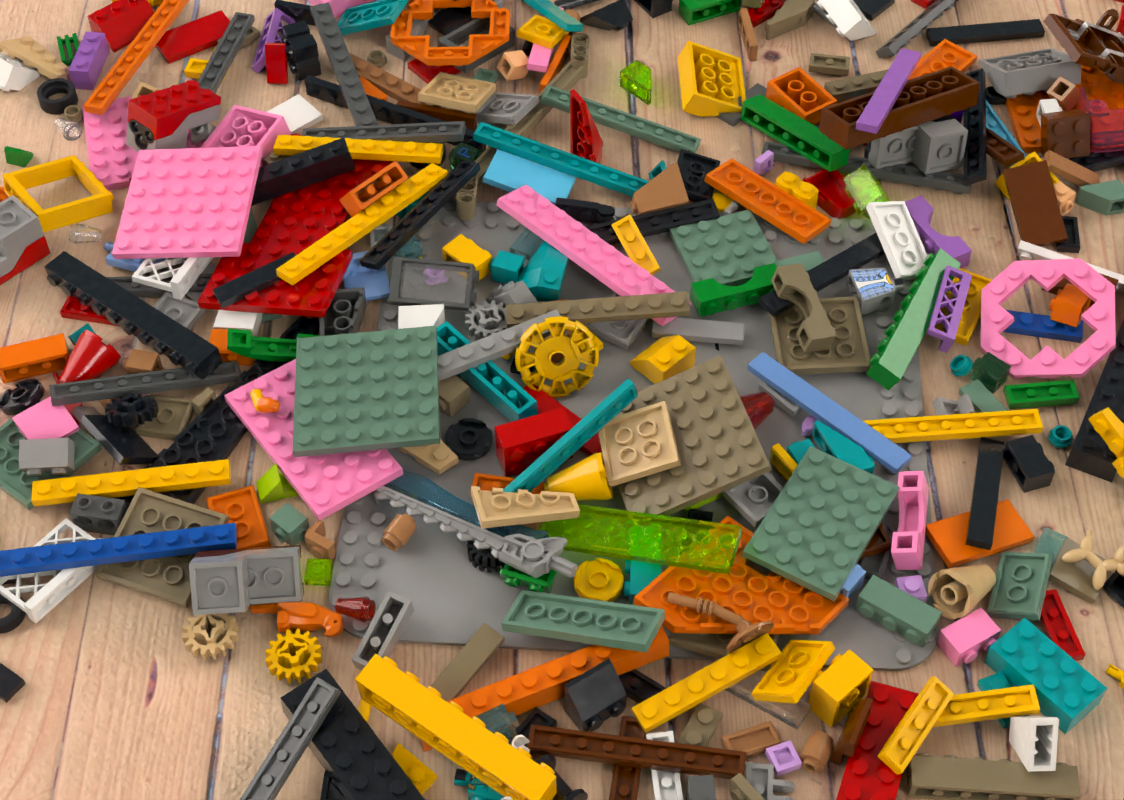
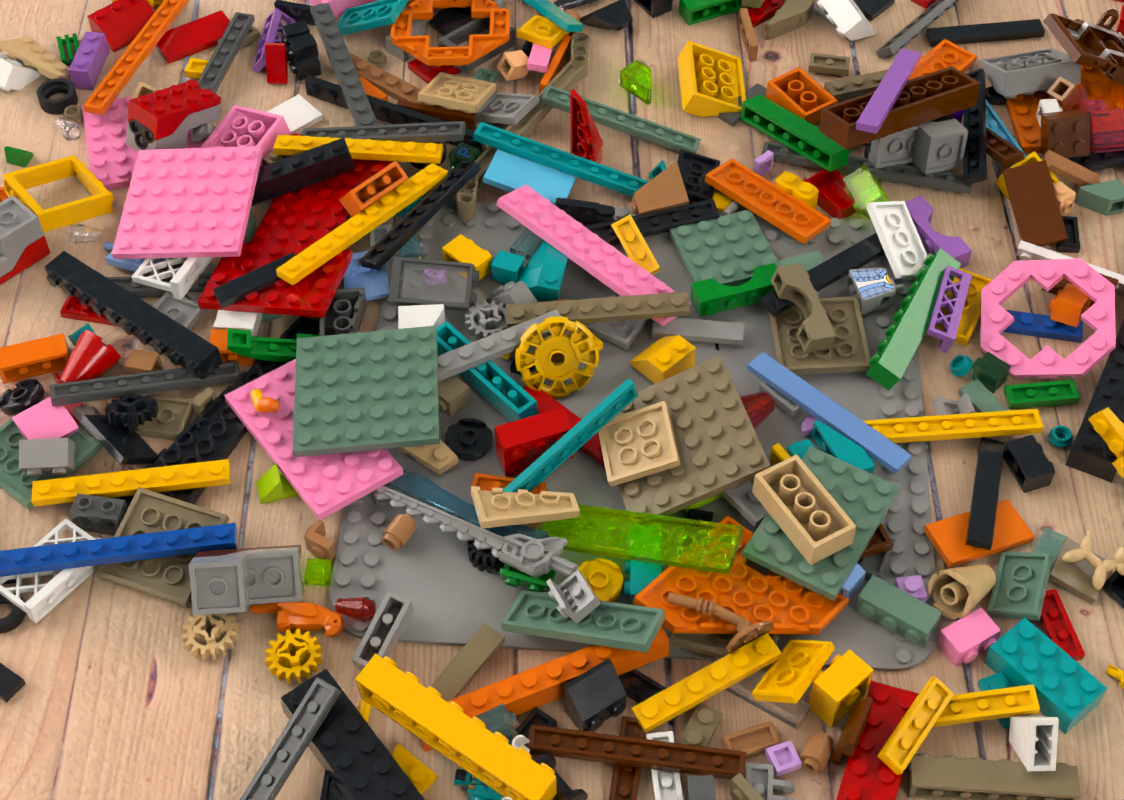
(244, 510): orange tile -> none
(289, 524): sand green brick -> none
(574, 596): none -> light grey bracket
(584, 479): yellow cone -> none
(804, 509): none -> tan brick
(909, 539): bright pink arch -> none

